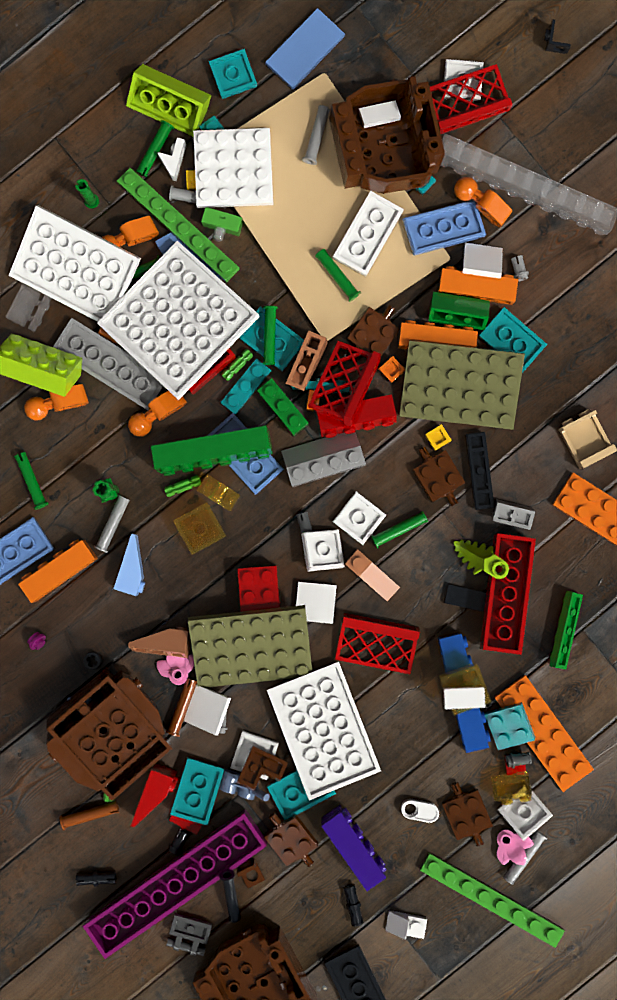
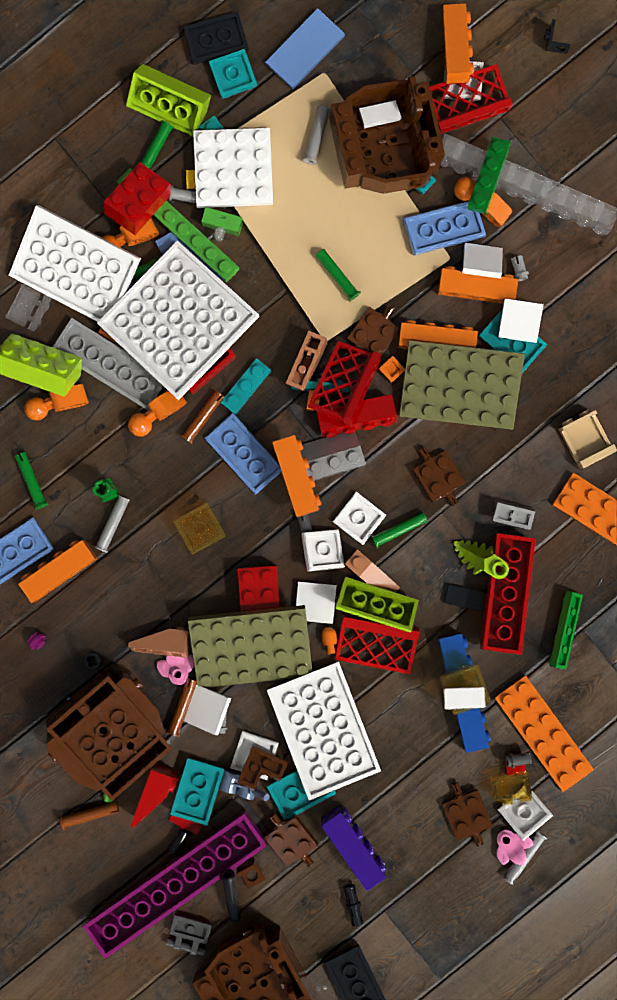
(90, 199): green pin -> none
(96, 878): black pin -> none
(131, 570): light blue slope -> none
(137, 198): none -> red brick
(173, 162): white slope -> none
(183, 486): bright green axle -> none
(202, 416): none -> dark orange pin
(212, 450): green brick -> none
(215, 38): none -> black plate
(219, 493): clear yellow brick -> none
(237, 364): bright green axle -> none
(269, 334): green pin -> none
(282, 407): green brick -> none
(286, 341): teal plate -> none
(296, 476): none -> orange brick
(329, 639): none -> orange cylinder
(368, 233): white plate -> none
(377, 604): none -> lime slope
(406, 925): white slope -> none
(424, 811): white piece -> none
(438, 437): yellow plate -> none
(456, 43): none -> orange brick
(459, 310): green brick -> none
(479, 470): black plate -> none
(489, 175): none -> green plate
(492, 899): bright green plate -> none
(510, 726): teal plate -> none
(520, 320): none -> white tile

